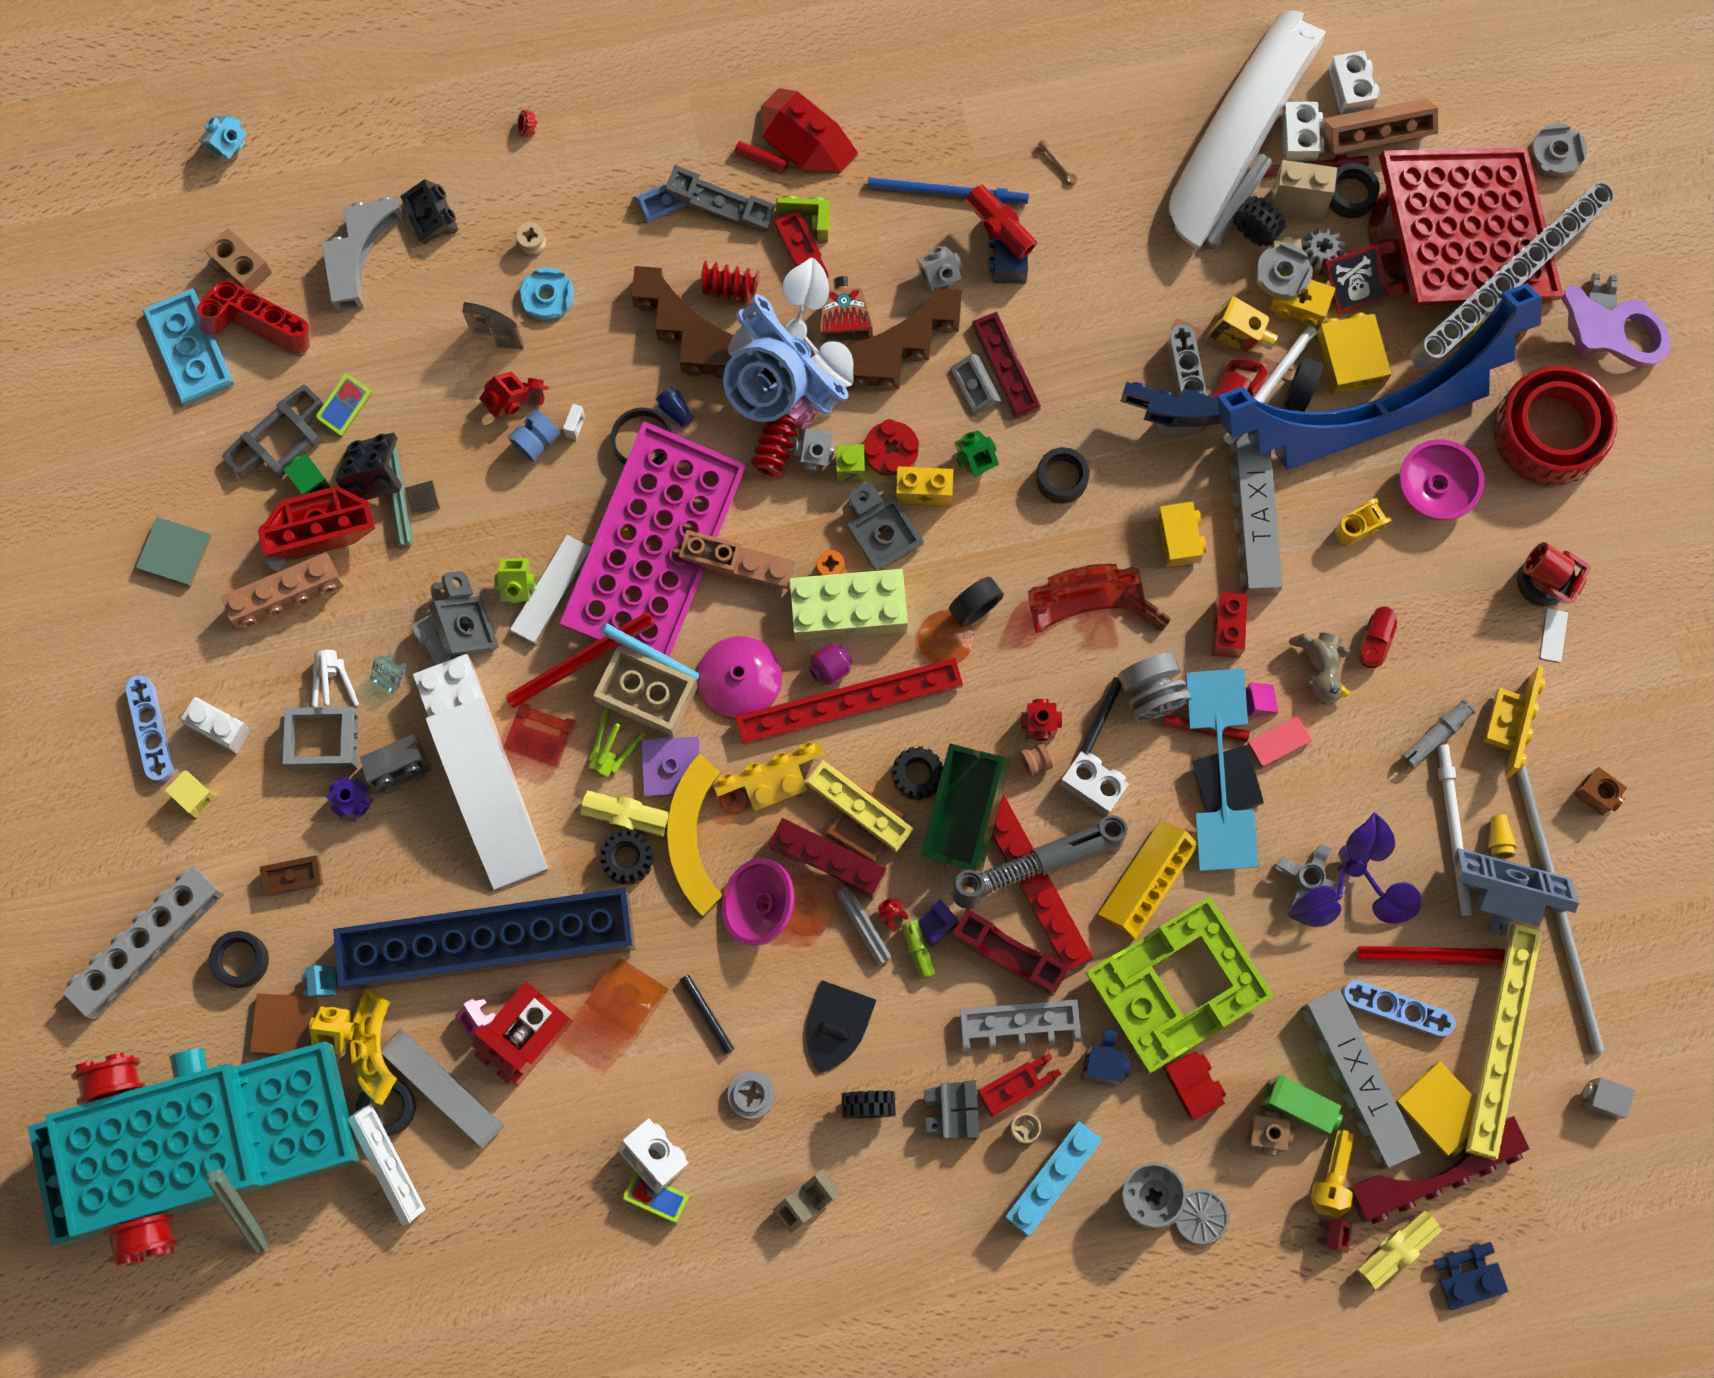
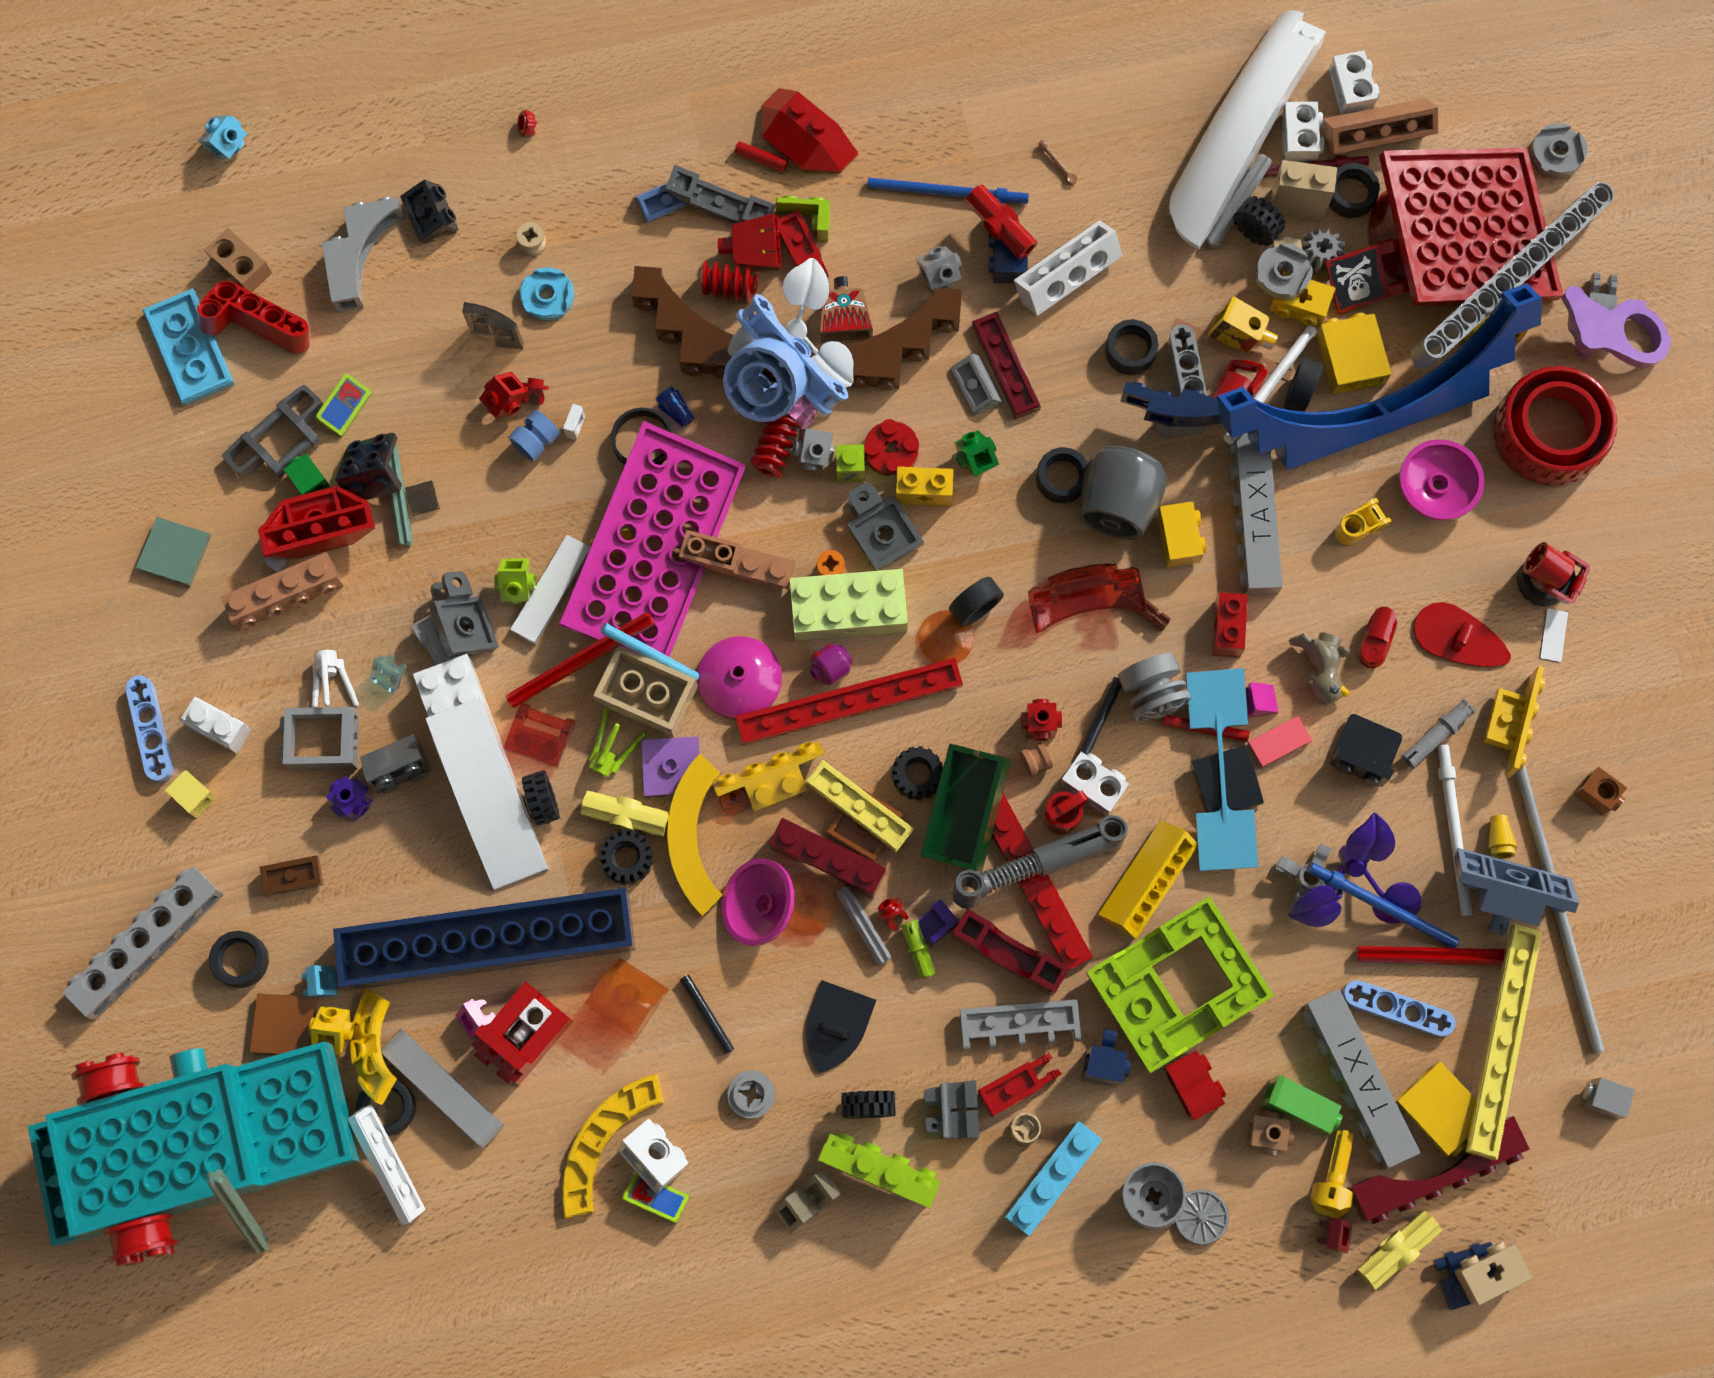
(540, 798): none -> black tyre
(594, 1137): none -> yellow tile
(754, 242): none -> red torso
(880, 1170): none -> lime bracket
(1064, 811): none -> red piece
(1068, 267): none -> white brick
(1121, 492): none -> dark grey piece
(1135, 327): none -> black tyre
(1337, 881): none -> blue bar
(1366, 750): none -> black bracket
(1458, 637): none -> red shield
(1509, 1274): none -> tan brick

